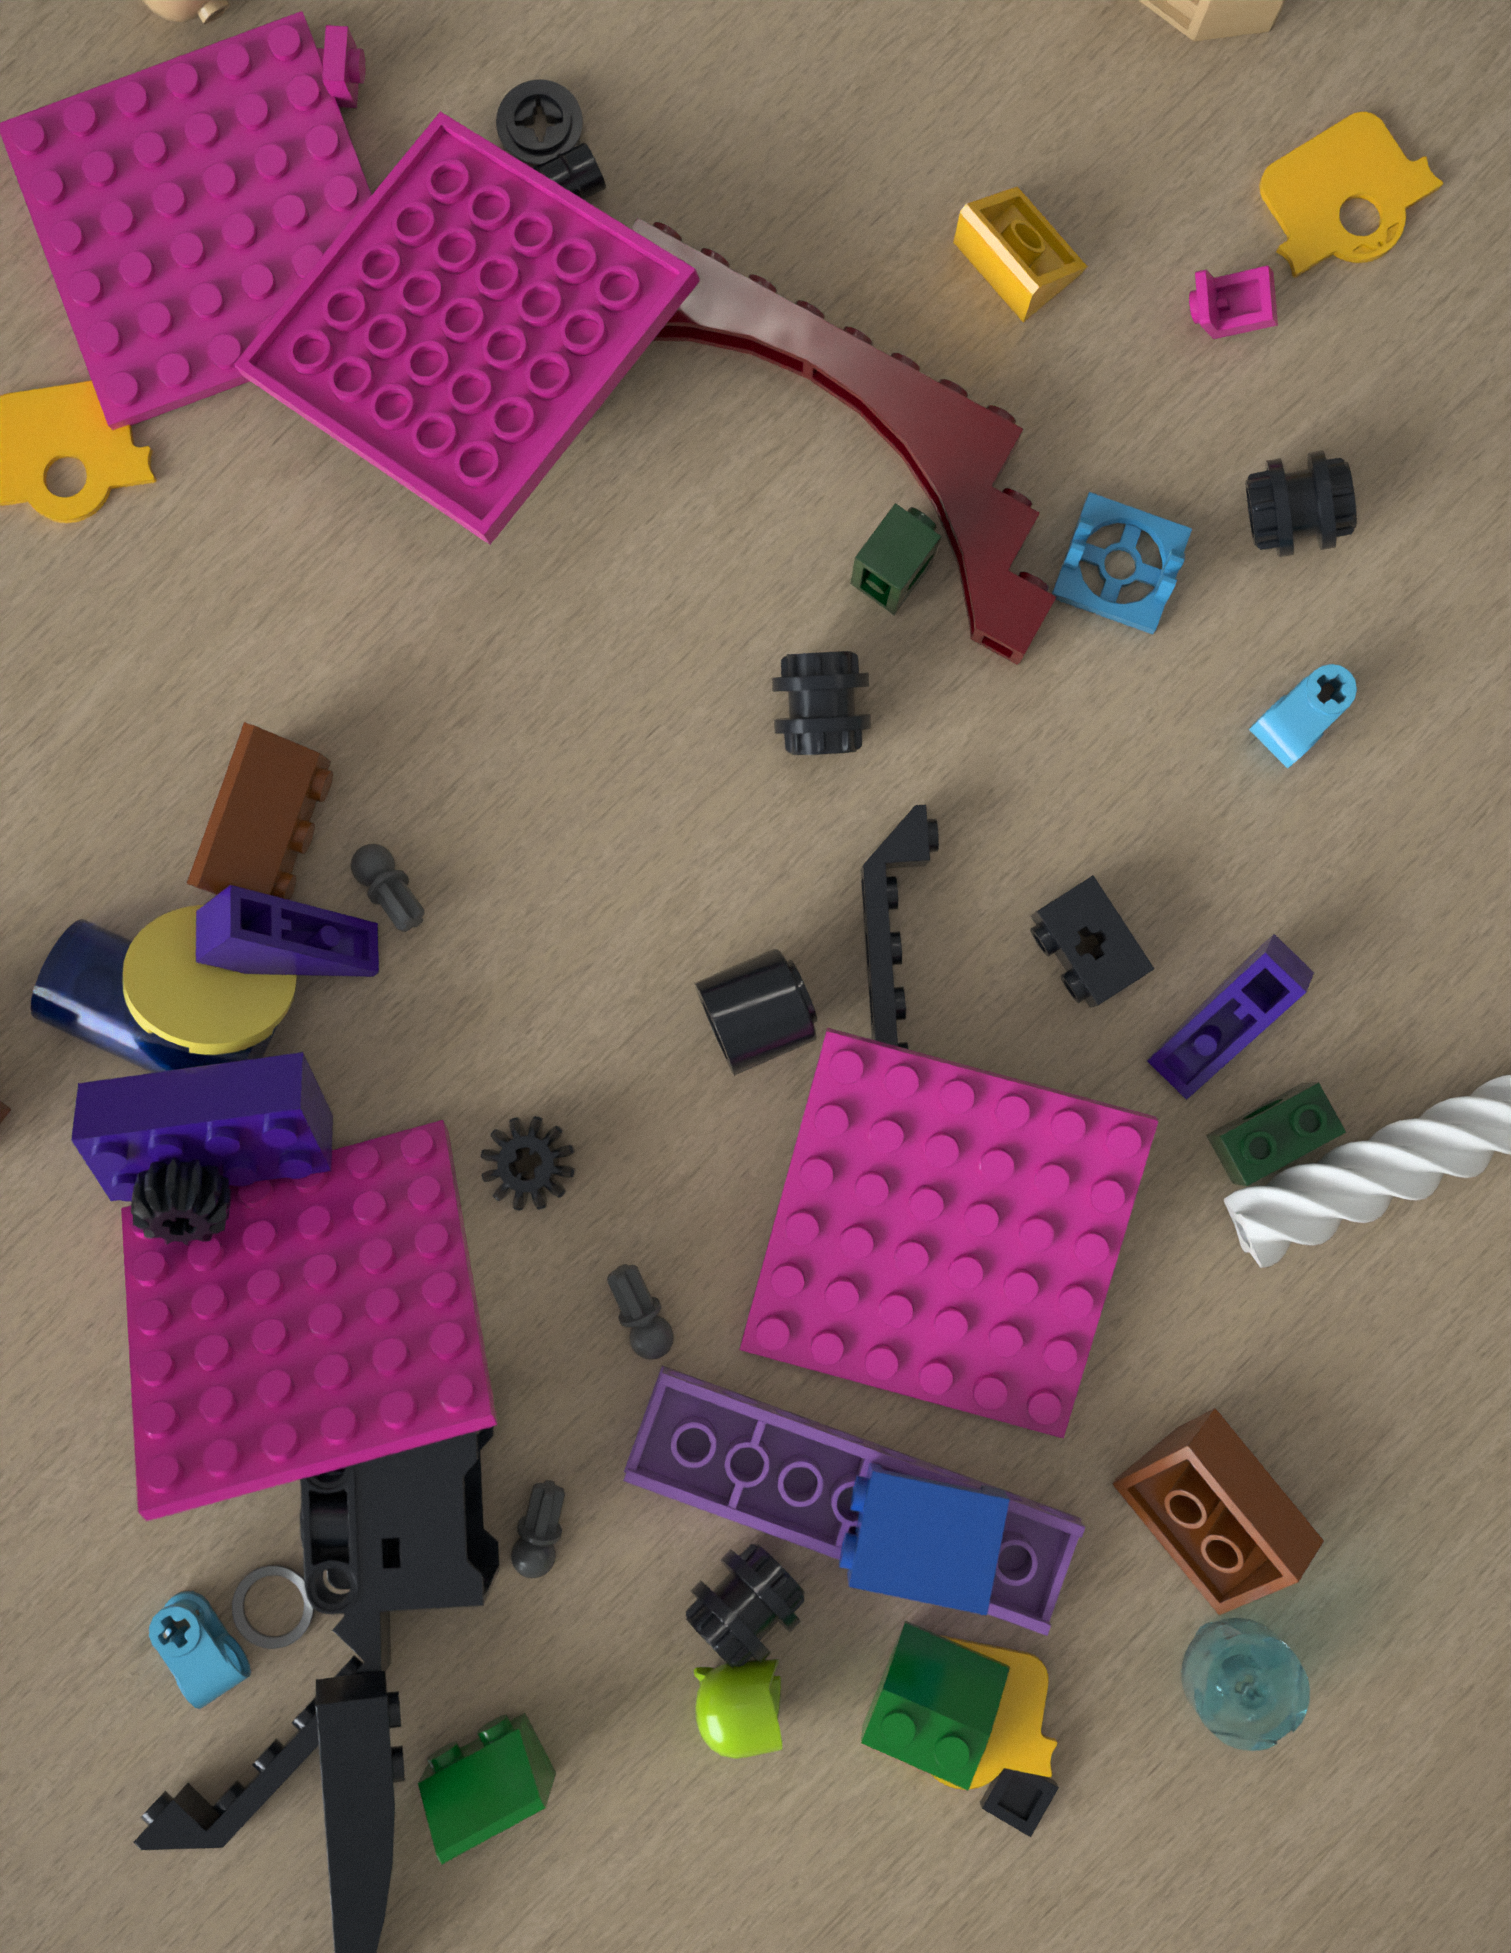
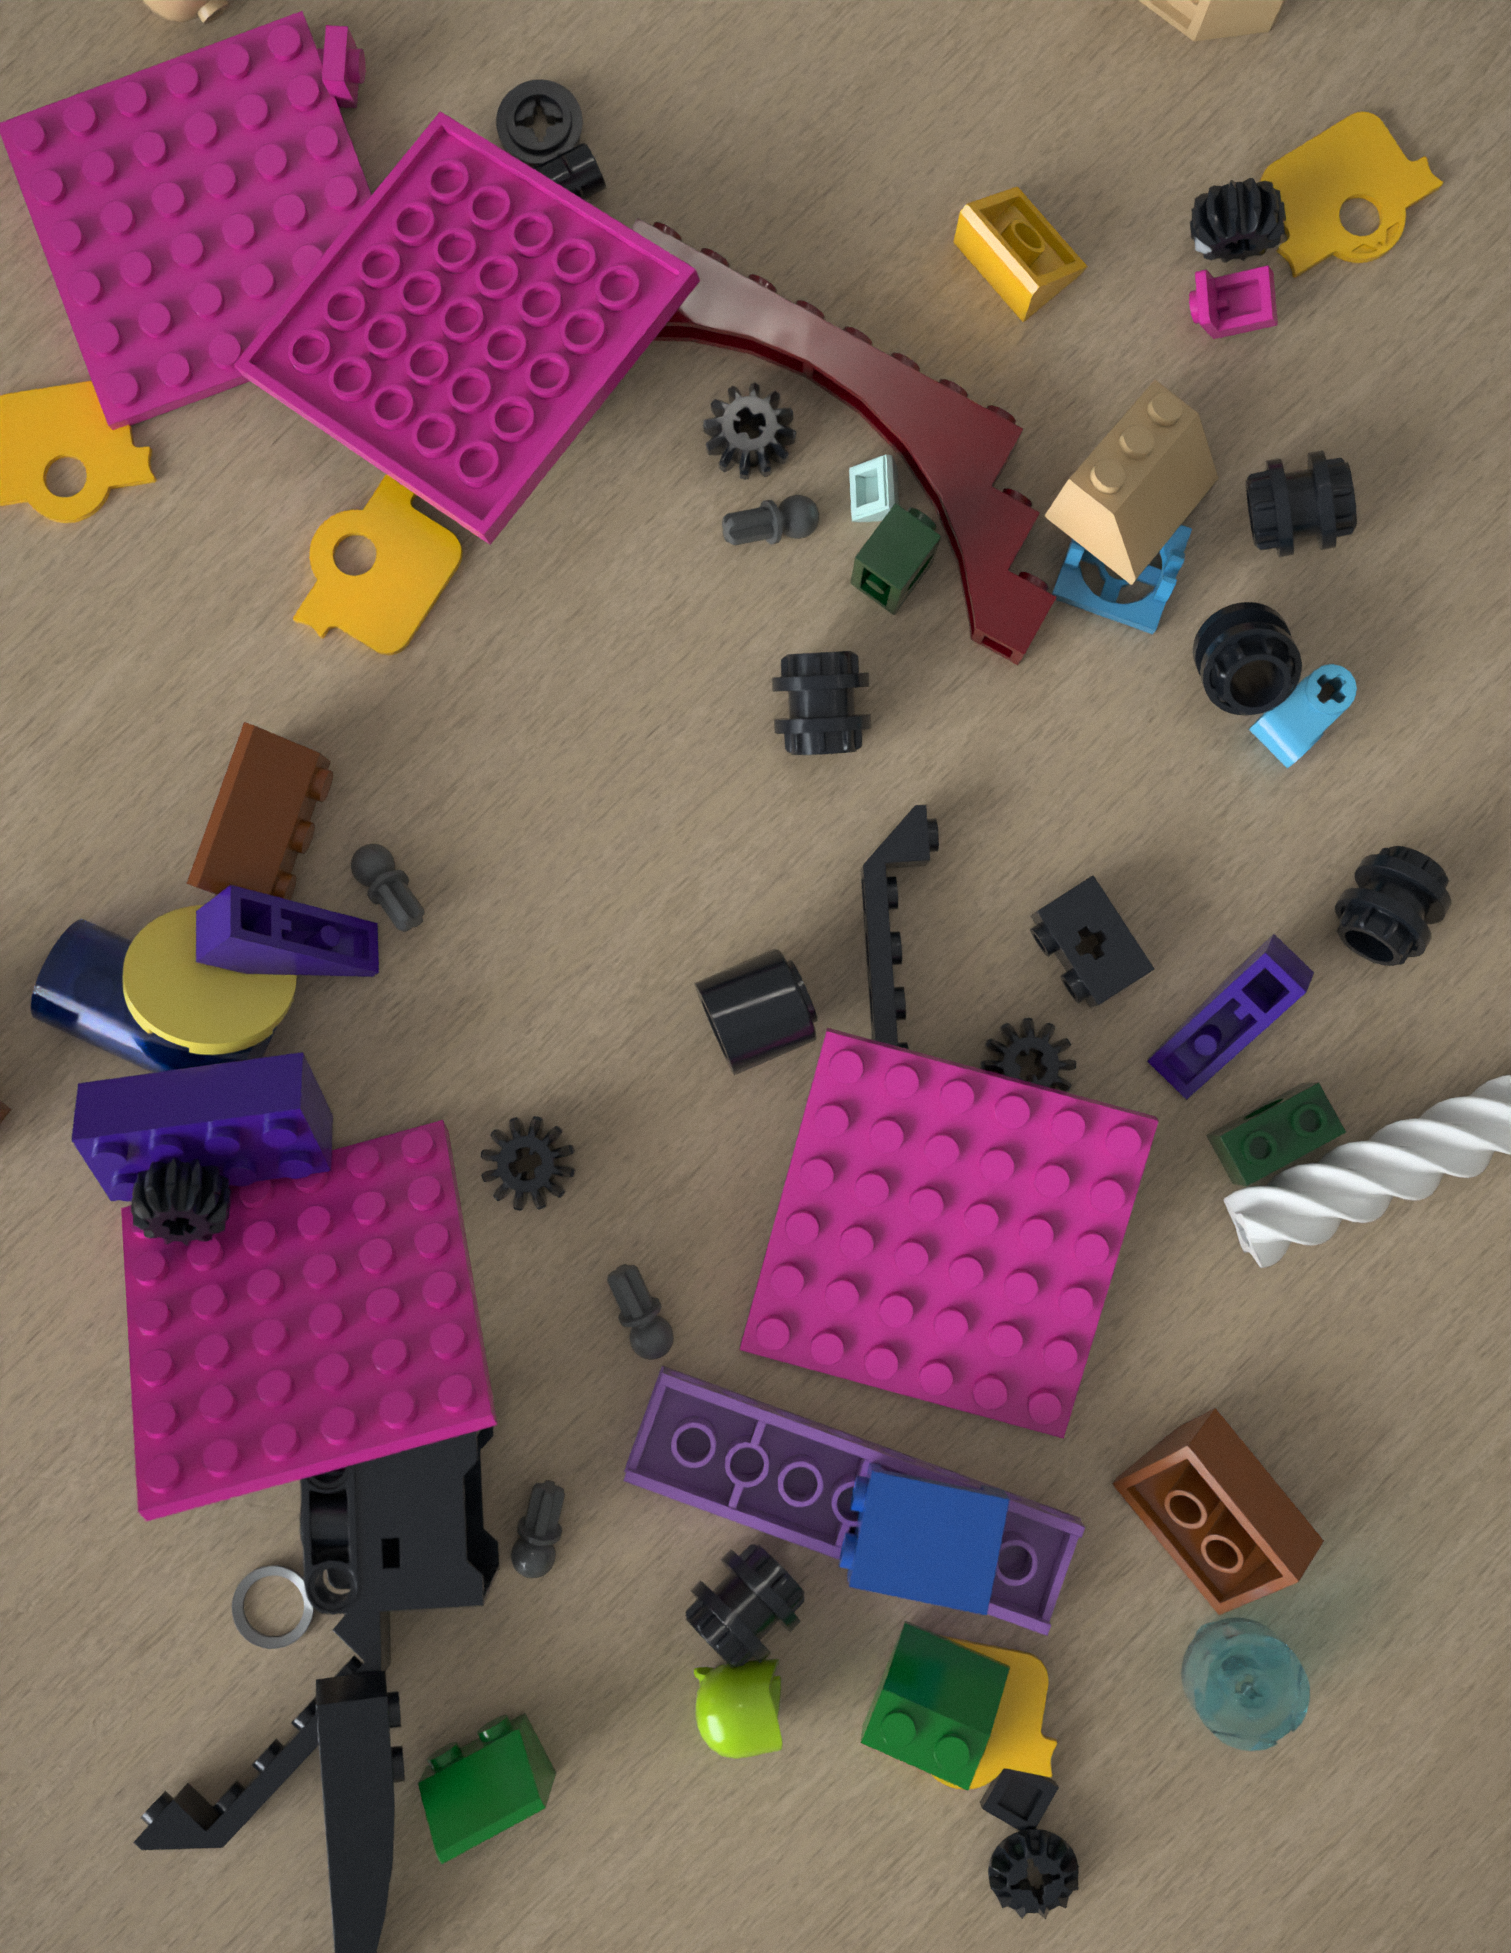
(202, 1656): medium azure piece -> none
(400, 588): none -> yellow piece
(761, 416): none -> black gear
(794, 517): none -> dark grey axle
(873, 489): none -> light aqua slope
(1046, 1054): none -> black gear
(1051, 1856): none -> black gear
(1138, 483): none -> tan slope
(1237, 220): none -> black gear
(1247, 658): none -> black piece
(1393, 905): none -> black piece

